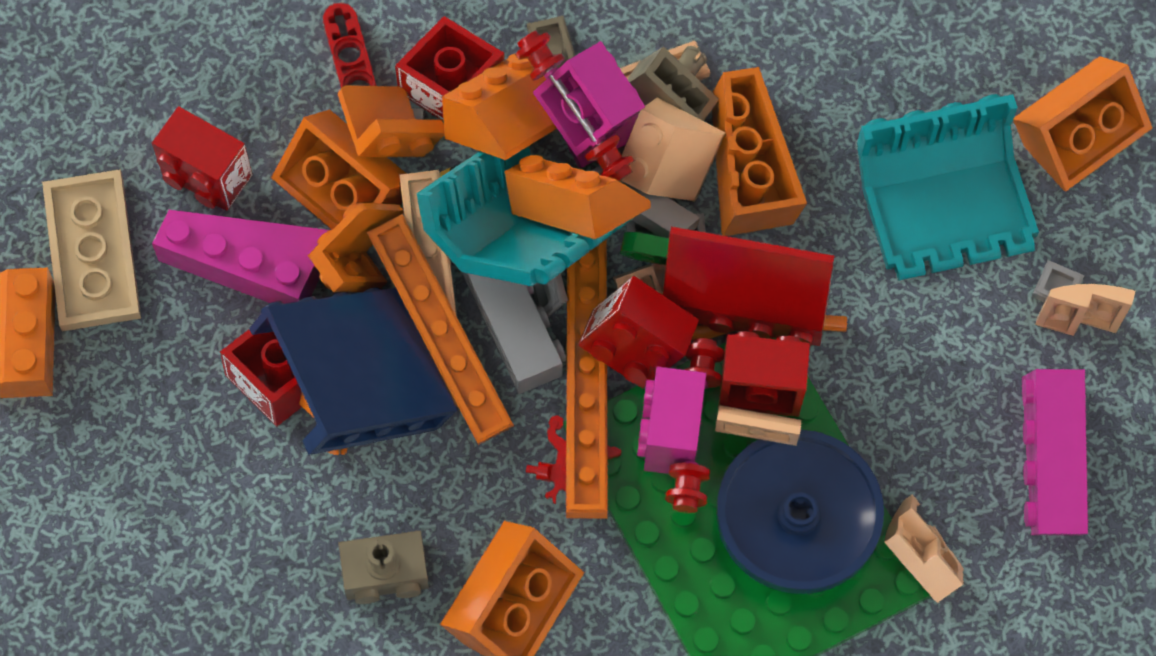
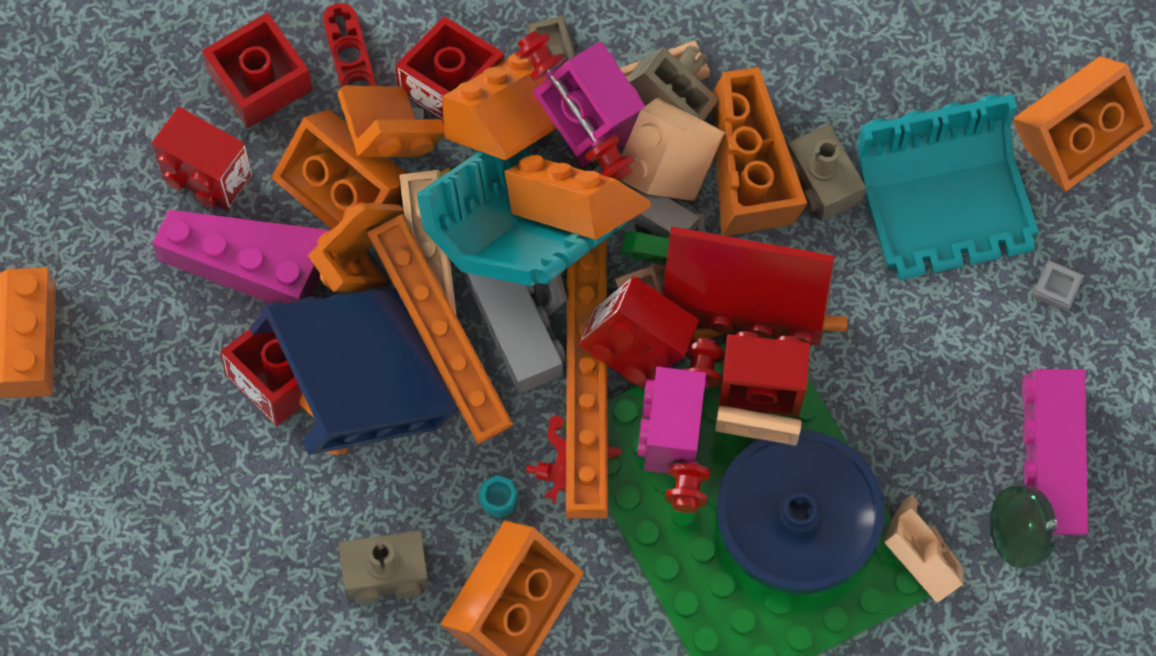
(91, 250): tan plate -> none
(257, 70): none -> red brick
(498, 496): none -> teal tile
(826, 173): none -> dark tan brick
(1022, 526): none -> clear green tile
(1086, 304): light nougat slope -> none

